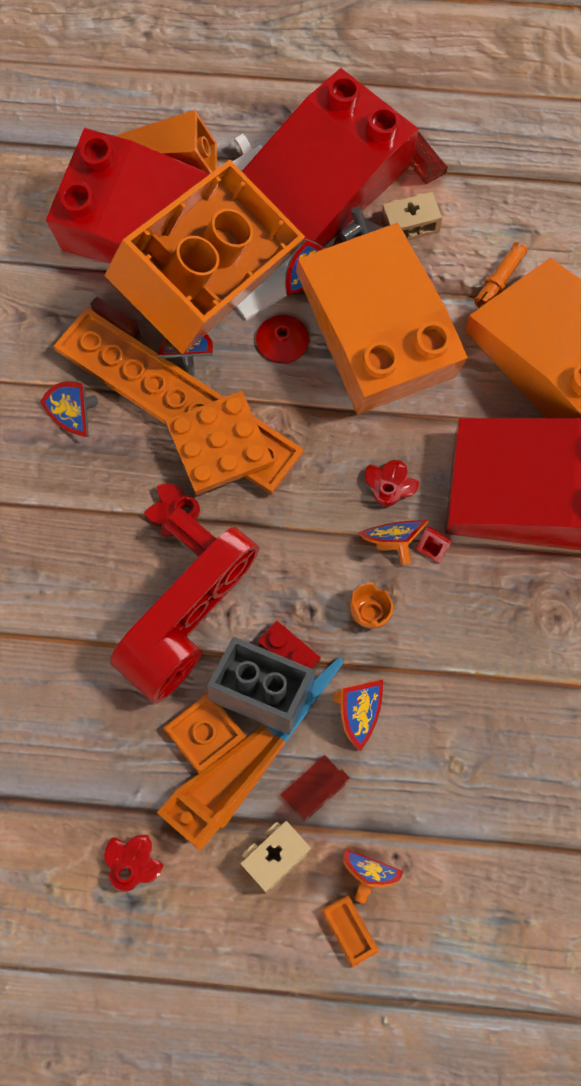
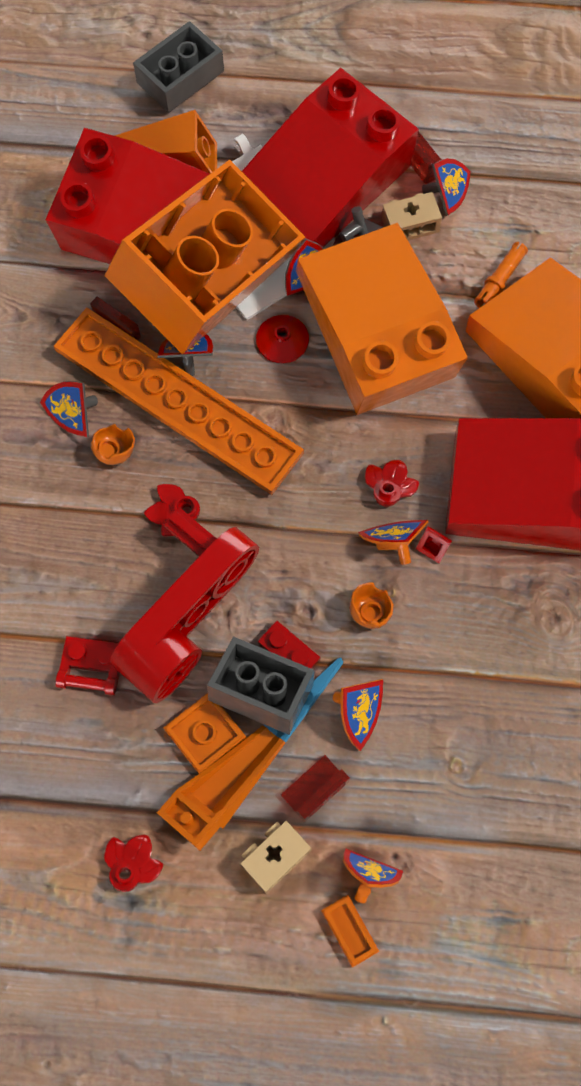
(90, 656): none -> red plate
(112, 445): none -> orange hair
(179, 66): none -> dark grey brick
(219, 442): orange plate -> none
(451, 182): none -> shield

